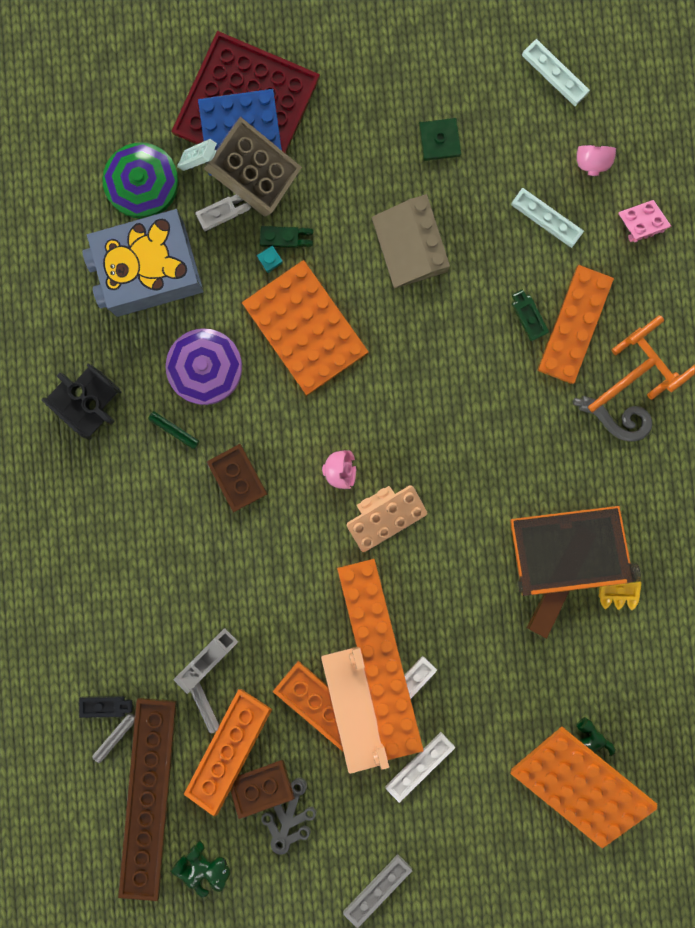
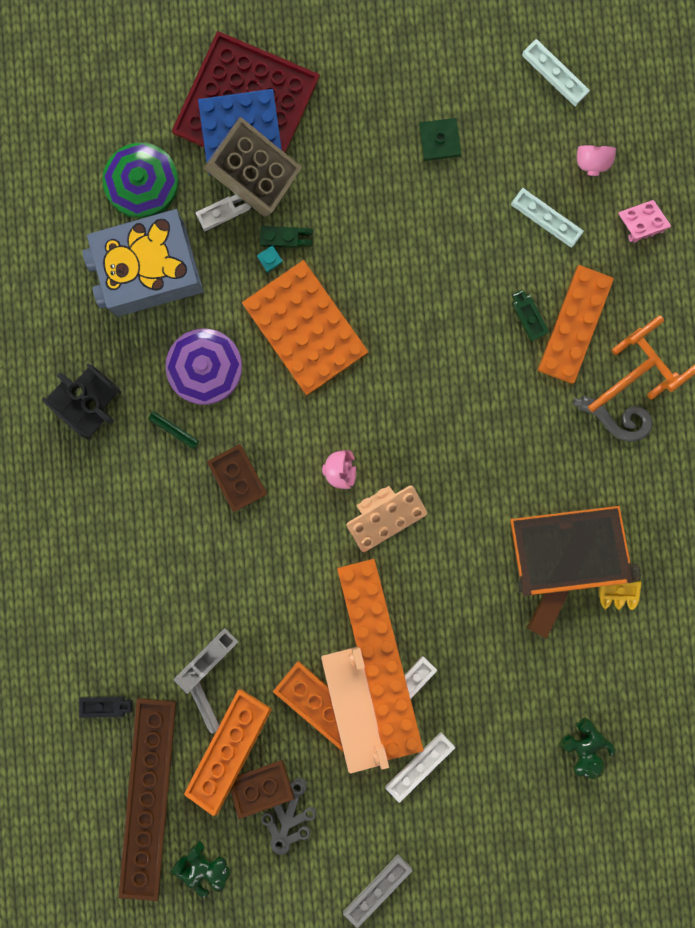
(113, 739): light grey axle -> none
(197, 155): light aqua plate -> none
(411, 242): dark tan slope -> none
(583, 788): orange plate -> none

